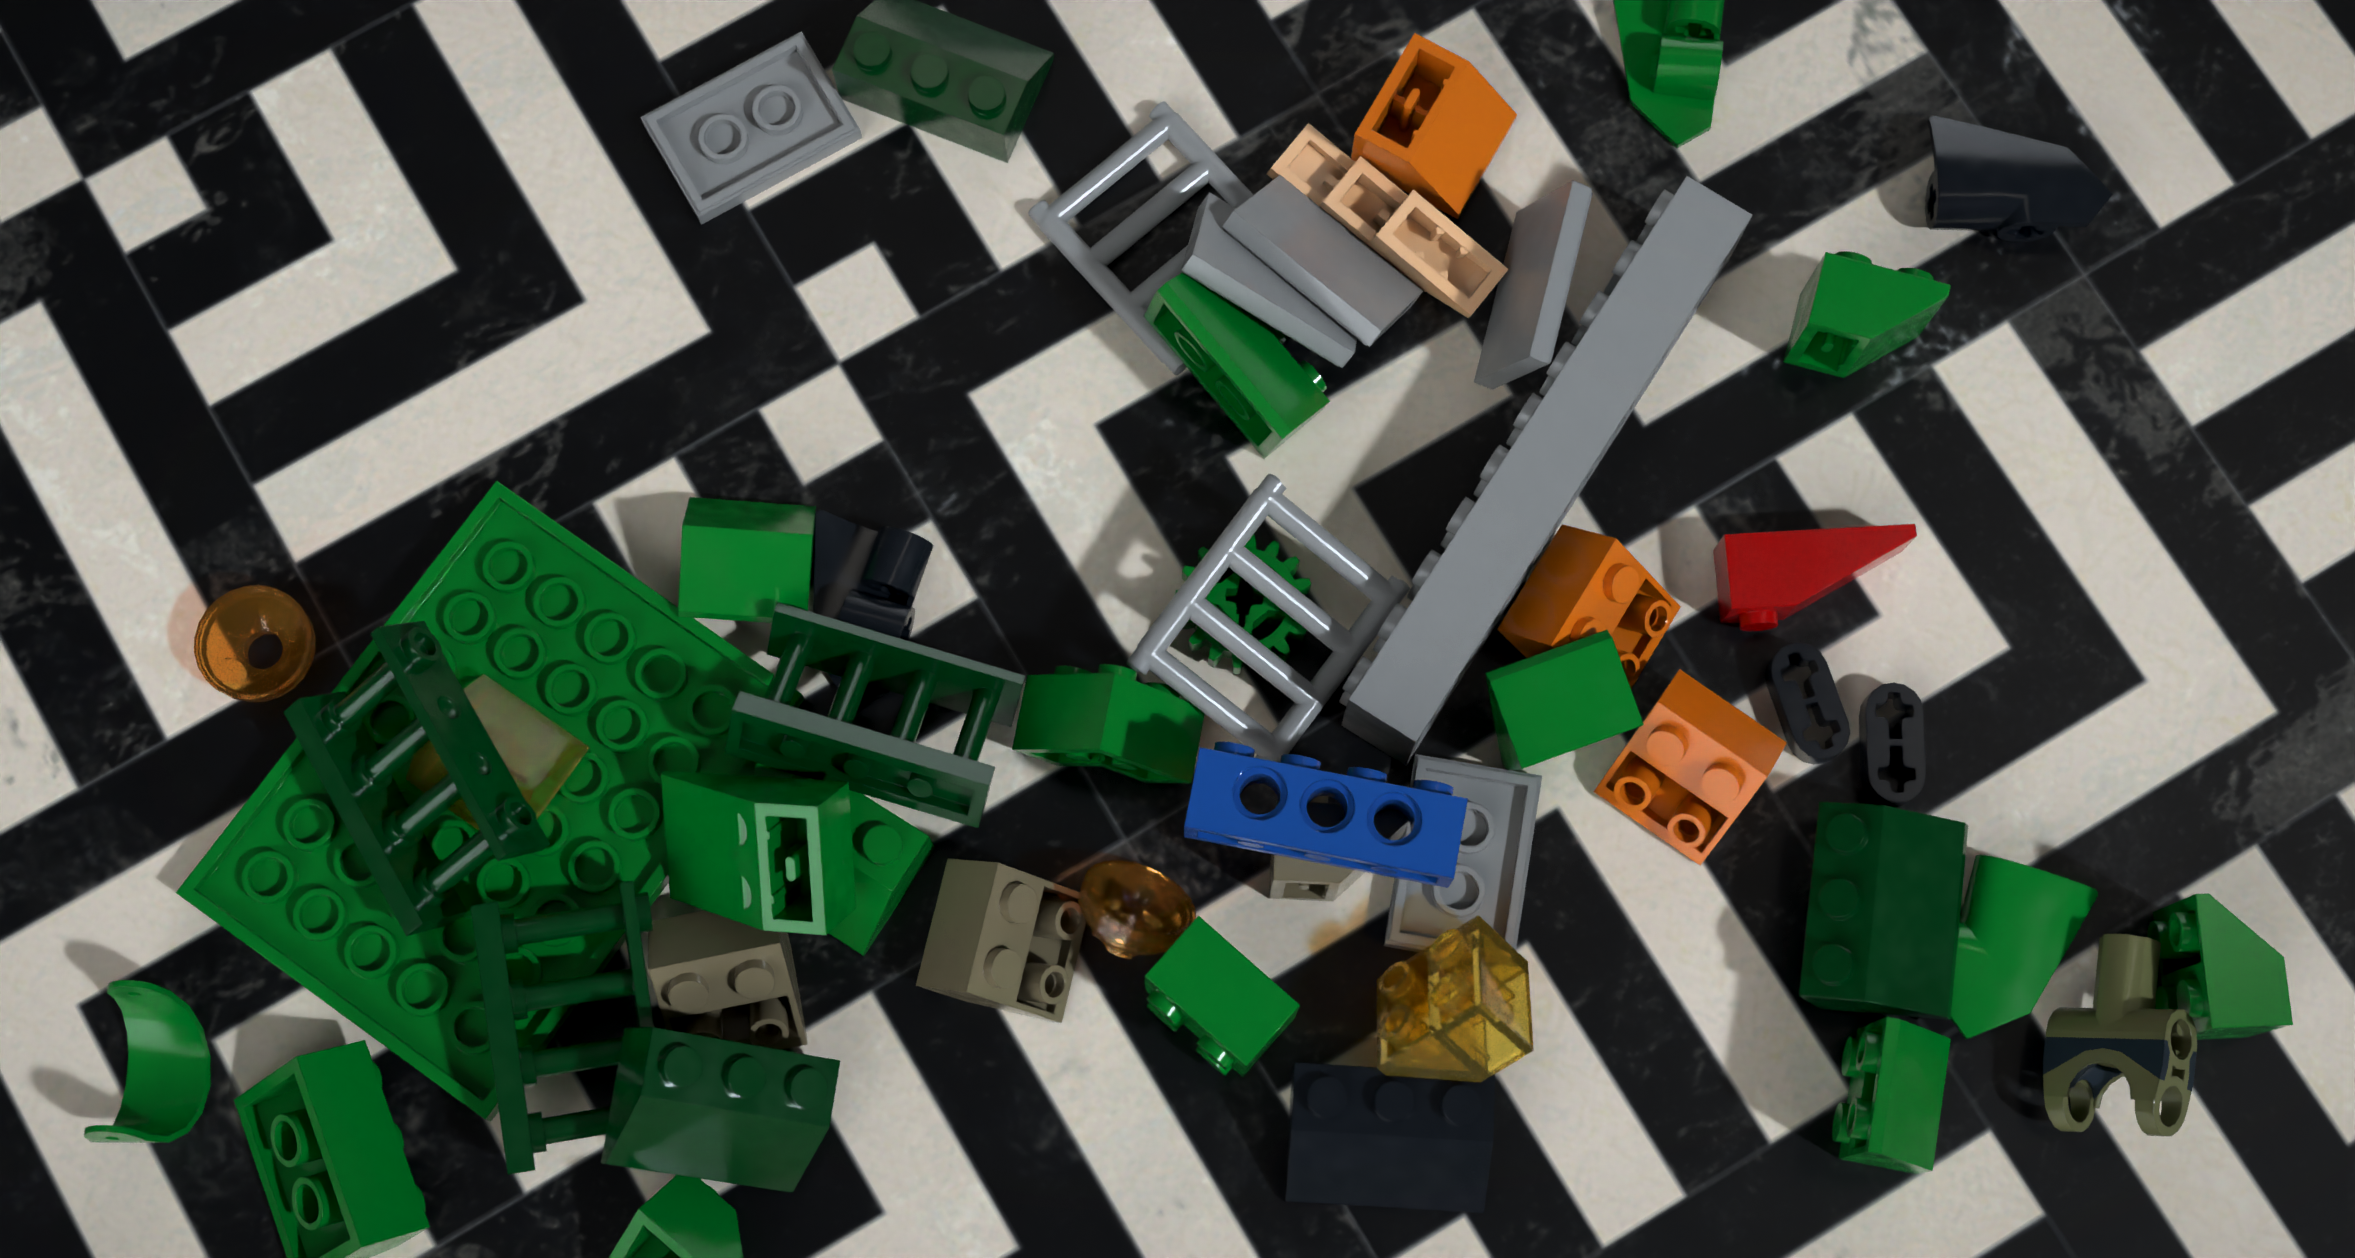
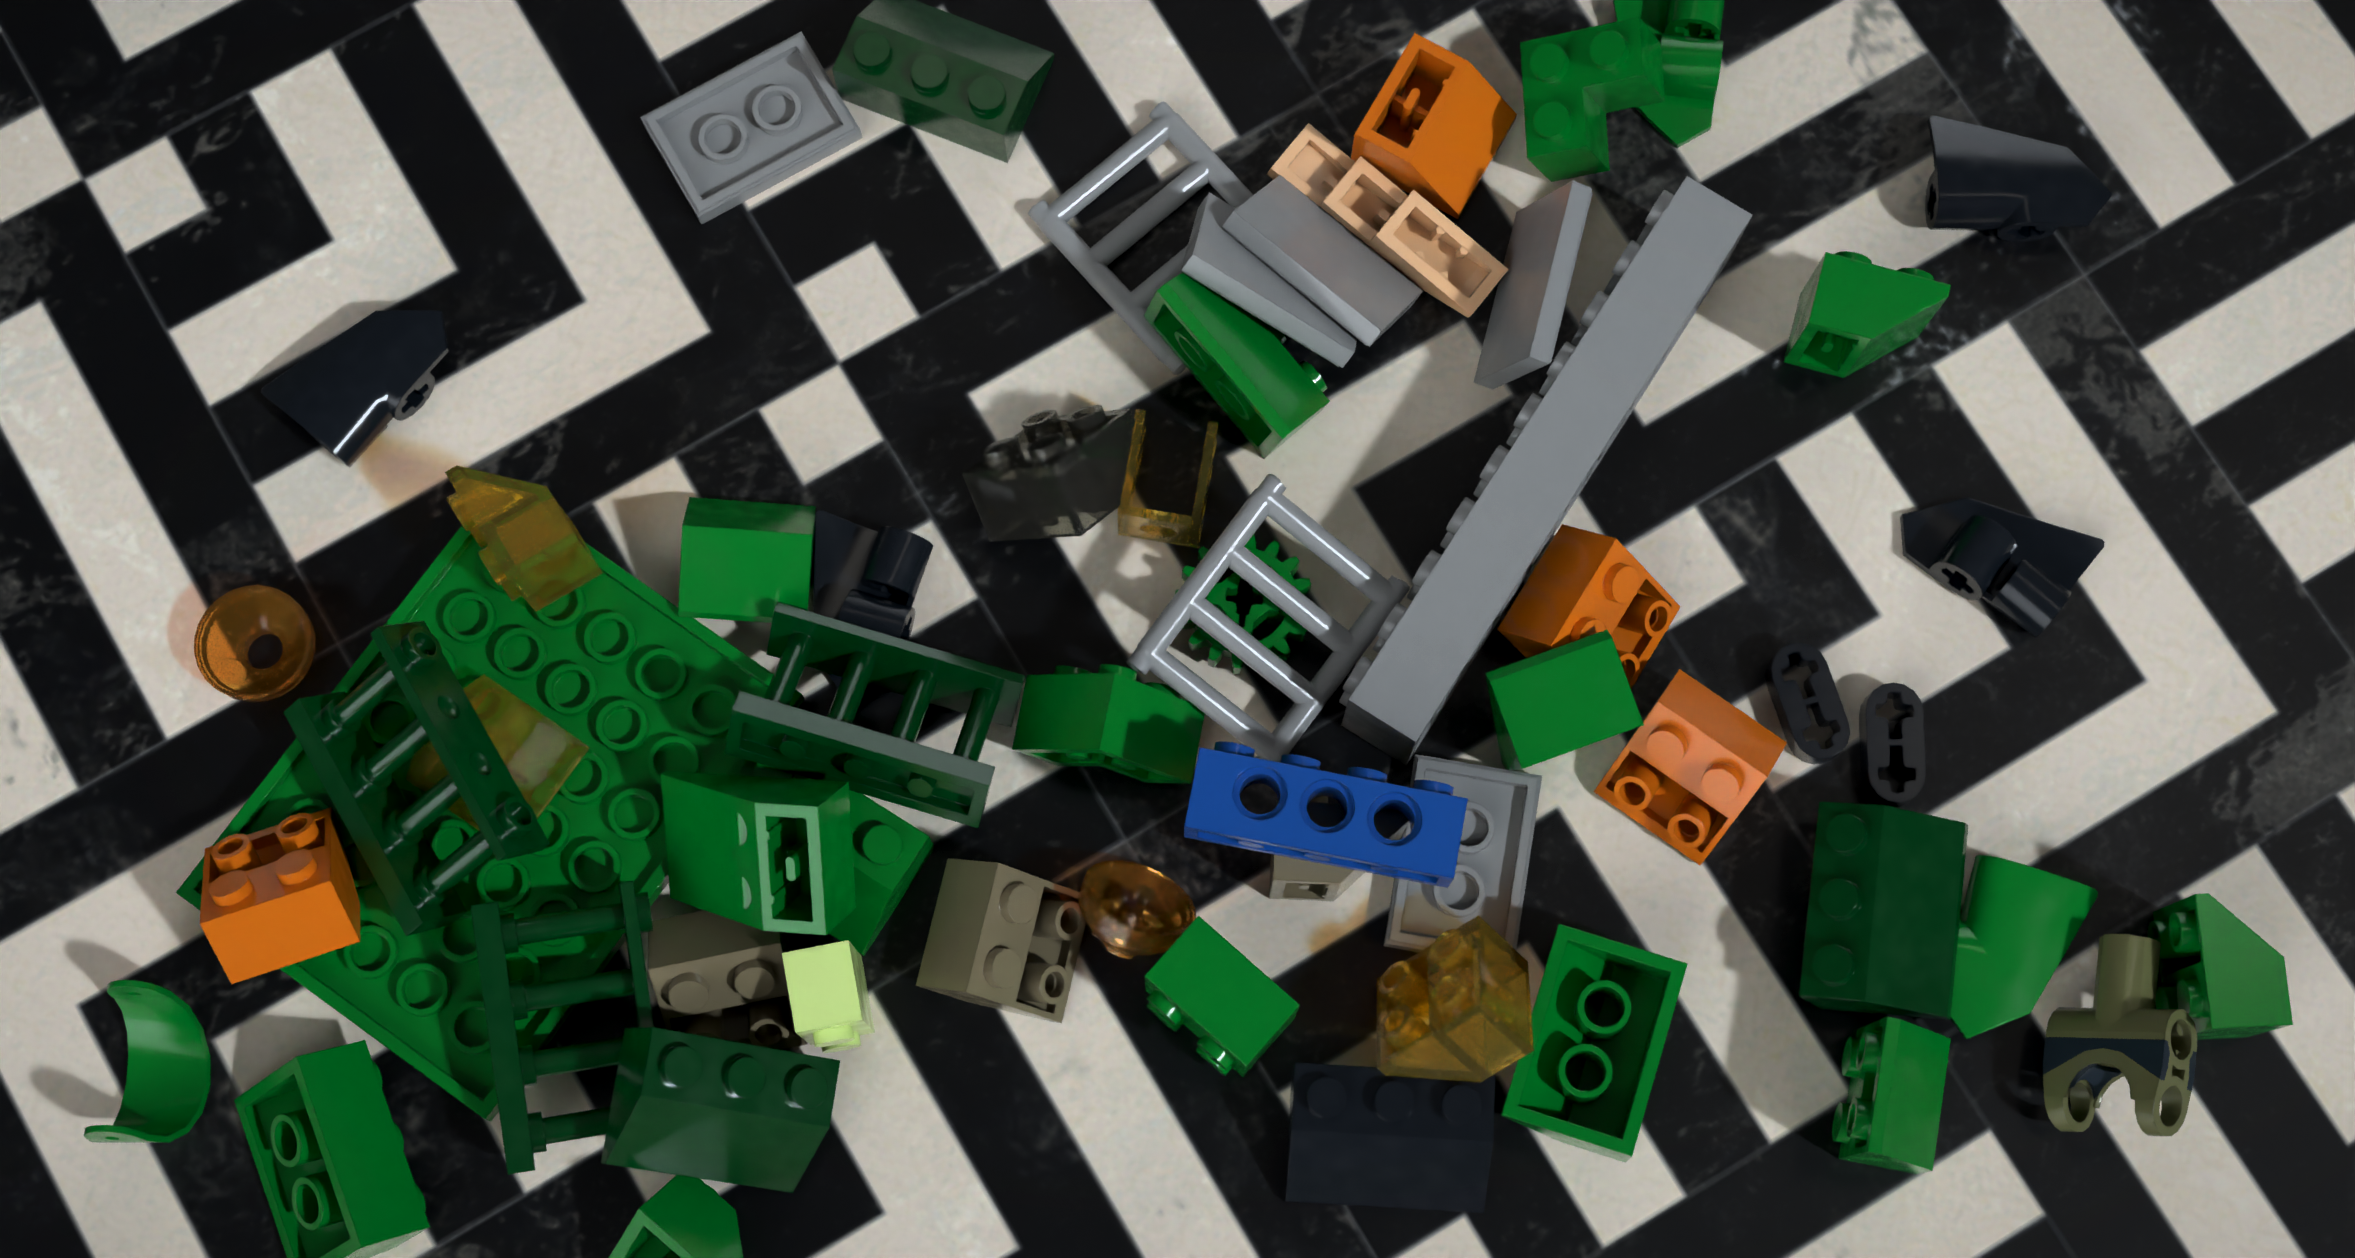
(279, 896): none -> orange slope
(363, 379): none -> black panel
(528, 535): none -> clear yellow slope
(828, 995): none -> yellowish green brick
(1053, 474): none -> clear smoke slope
(1144, 522): none -> clear yellow piece
(1573, 84): none -> green brick
(1595, 1042): none -> green slope
(1781, 572): red slope -> none
(2000, 557): none -> black panel

